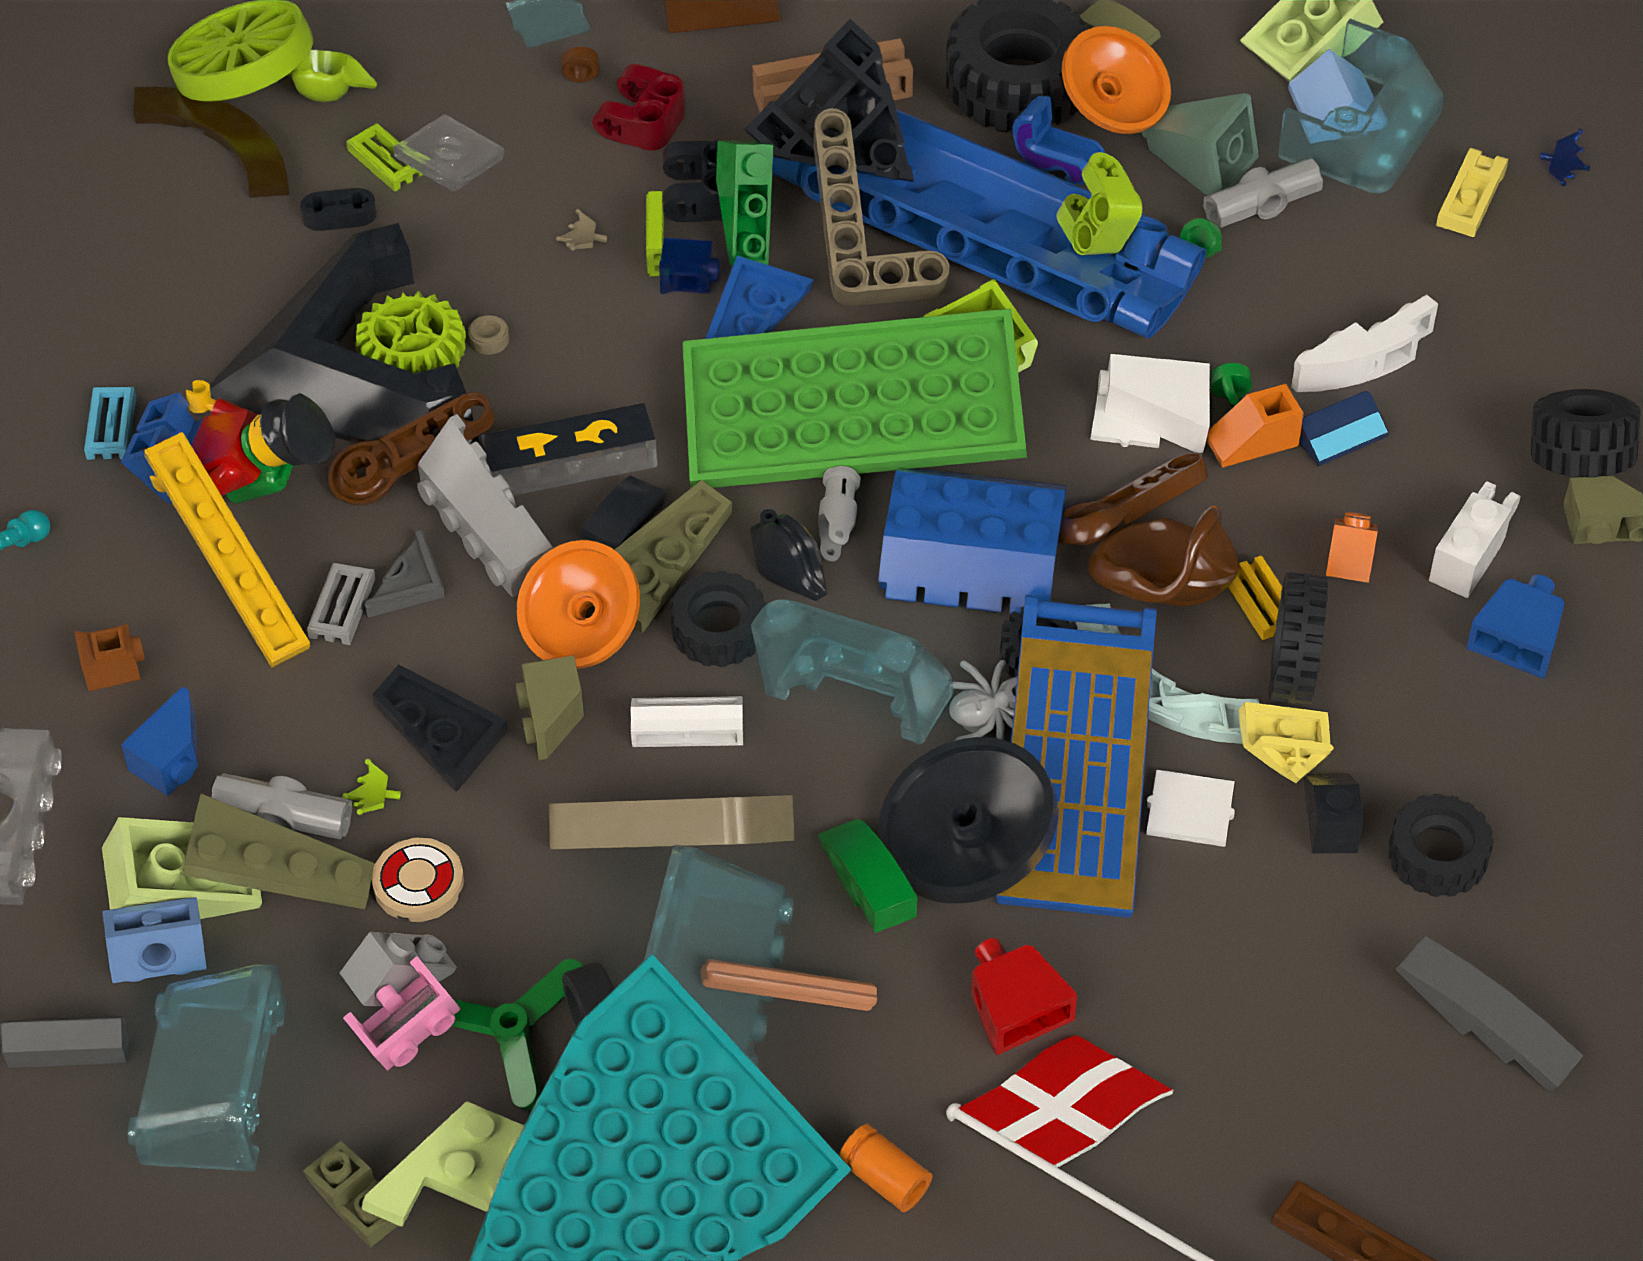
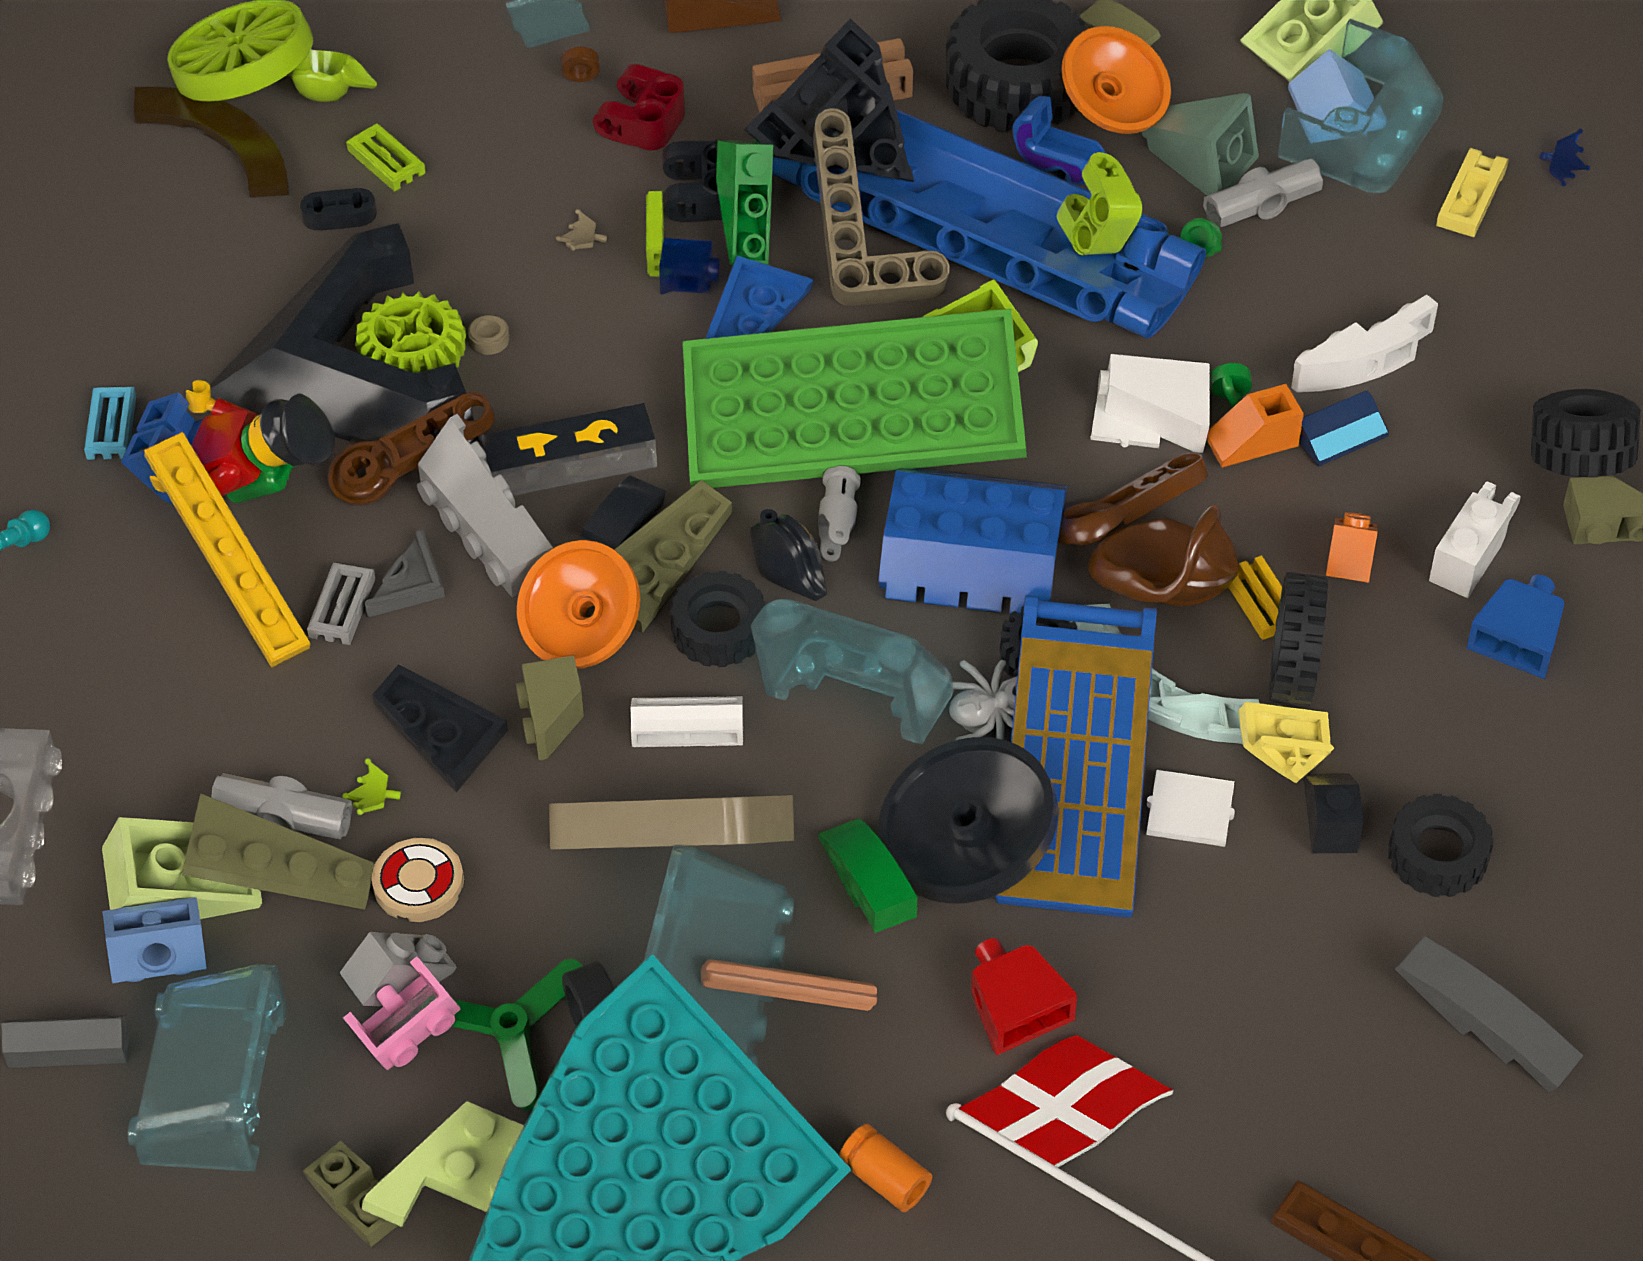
(109, 656): dark orange window -> none
(165, 745): blue slope -> none
(448, 152): clear tile -> none

